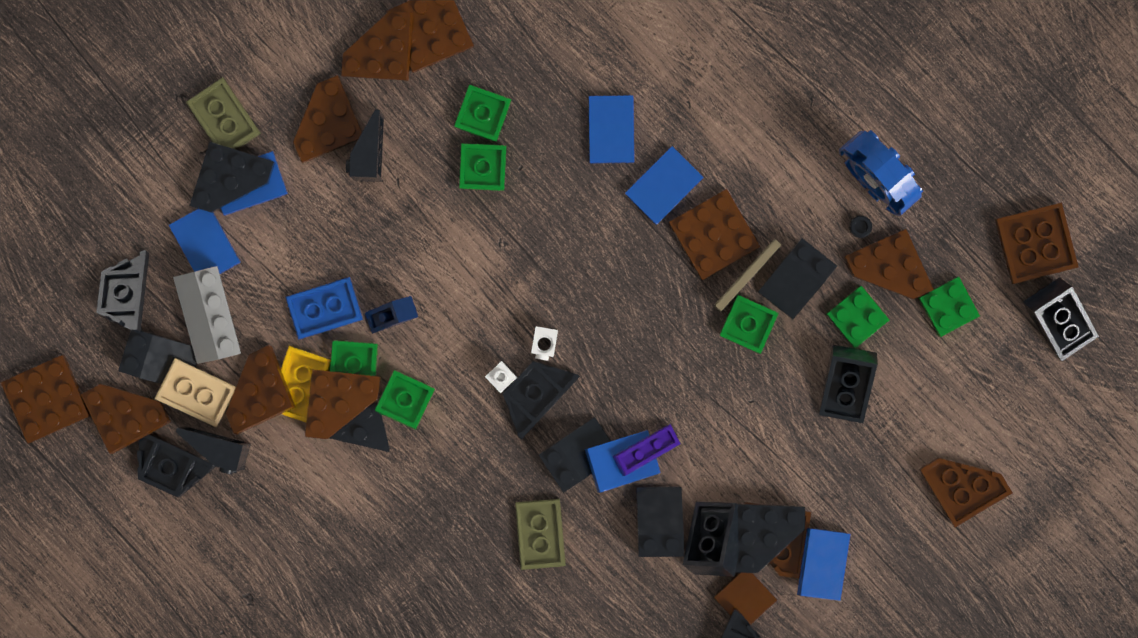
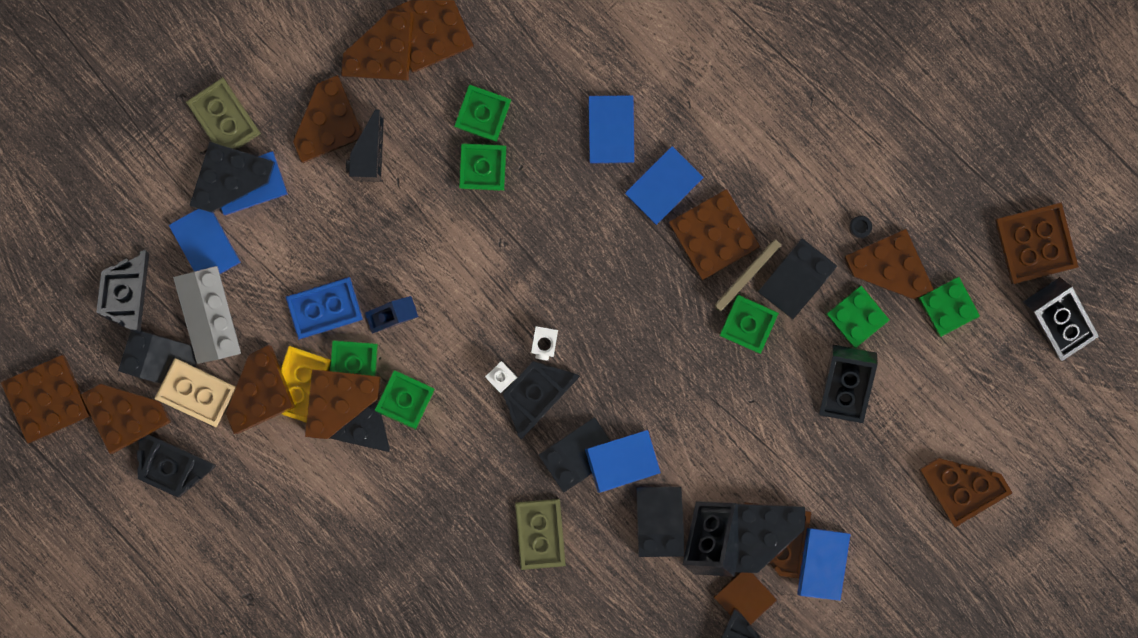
(219, 450): black slope -> none
(646, 450): dark purple tile -> none
(881, 172): blue piece -> none

